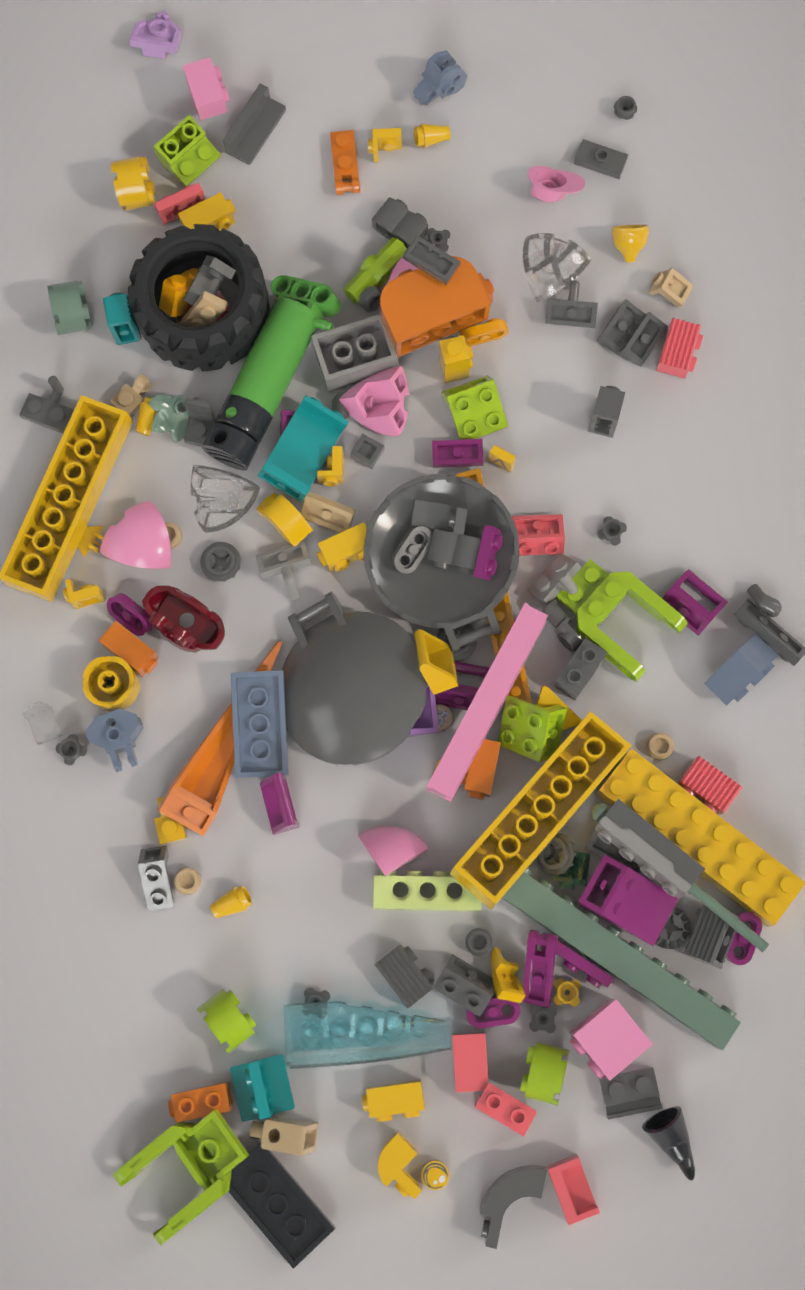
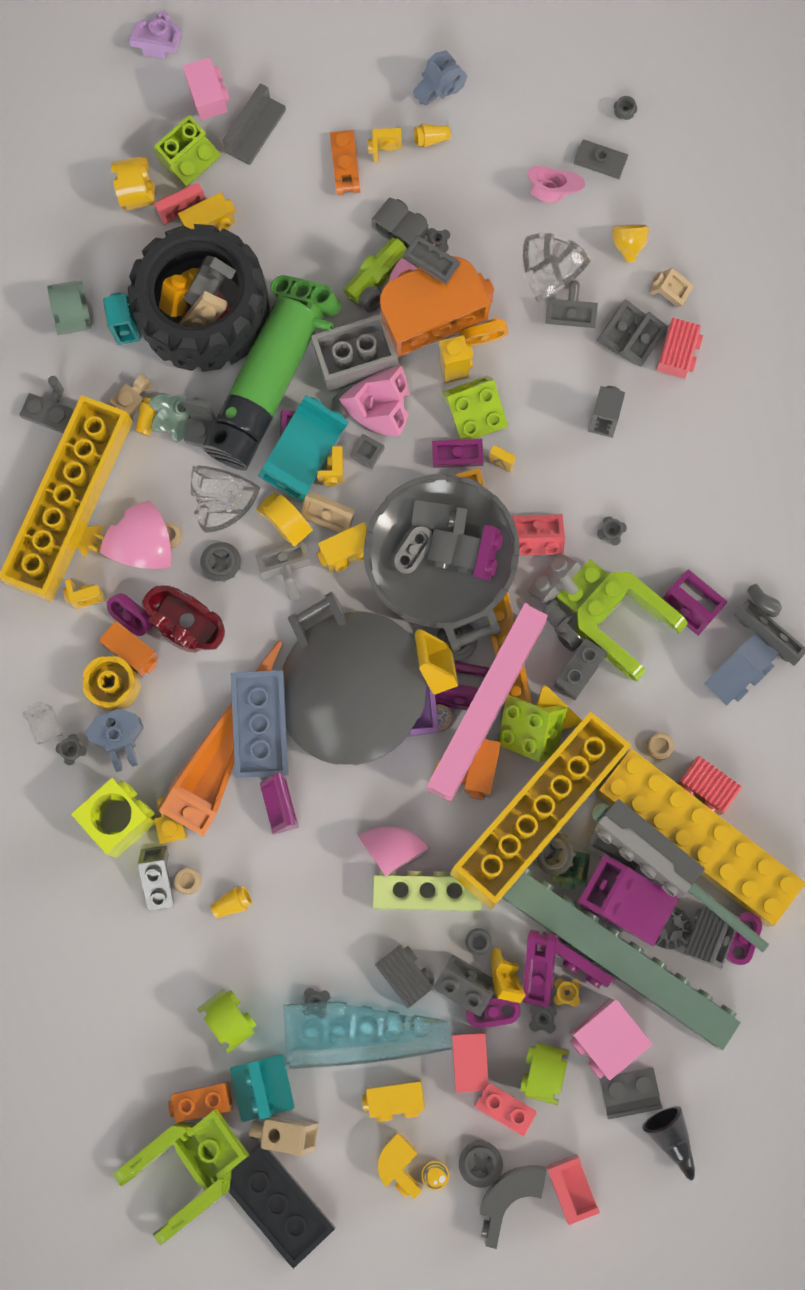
(90, 816): none -> neon yellow brick
(478, 1177): none -> dark grey gear

